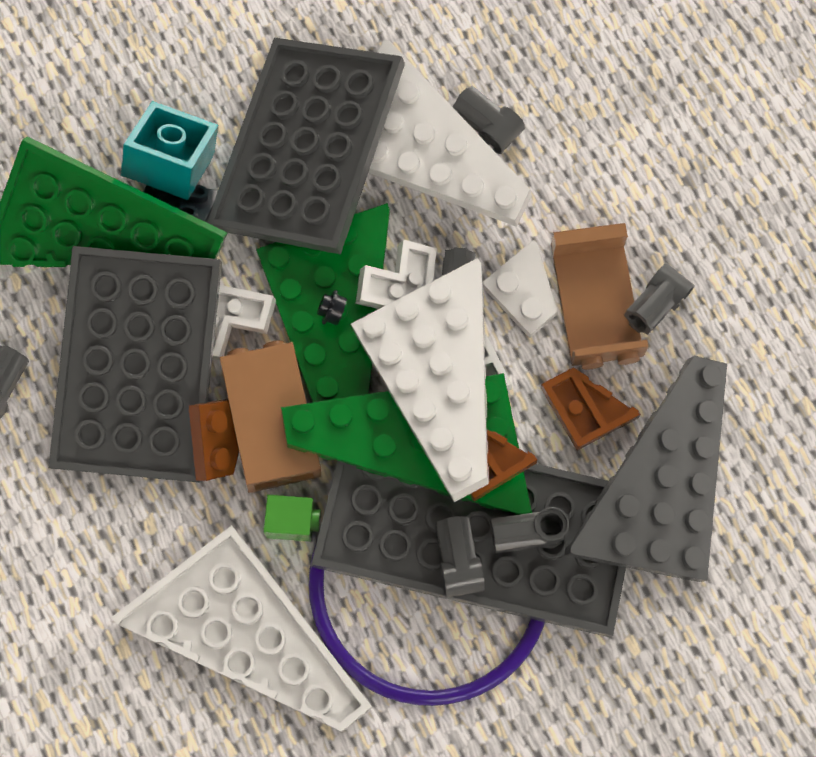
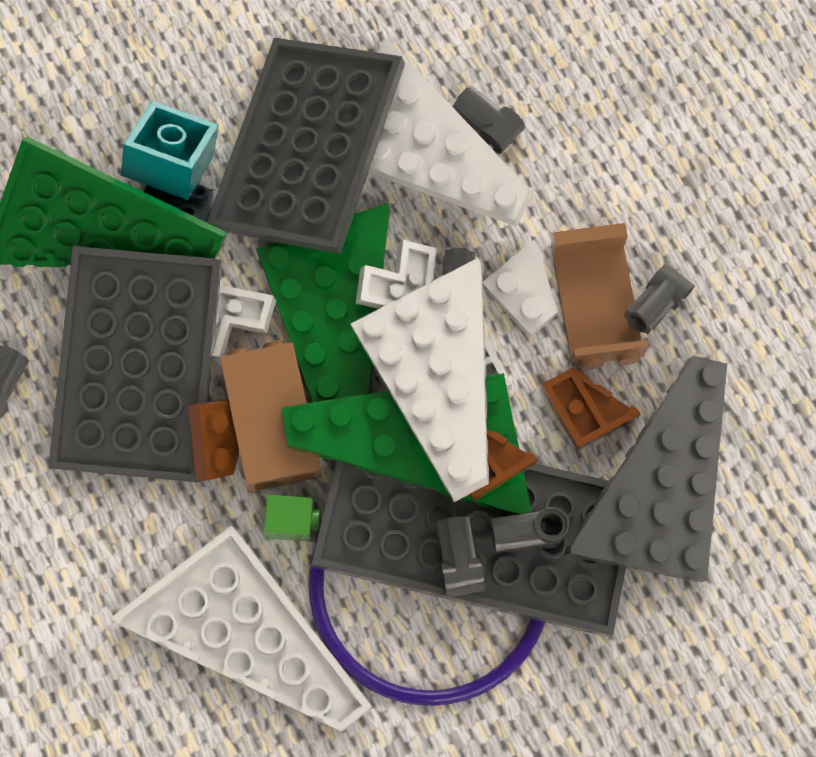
(331, 308): black plate -> none

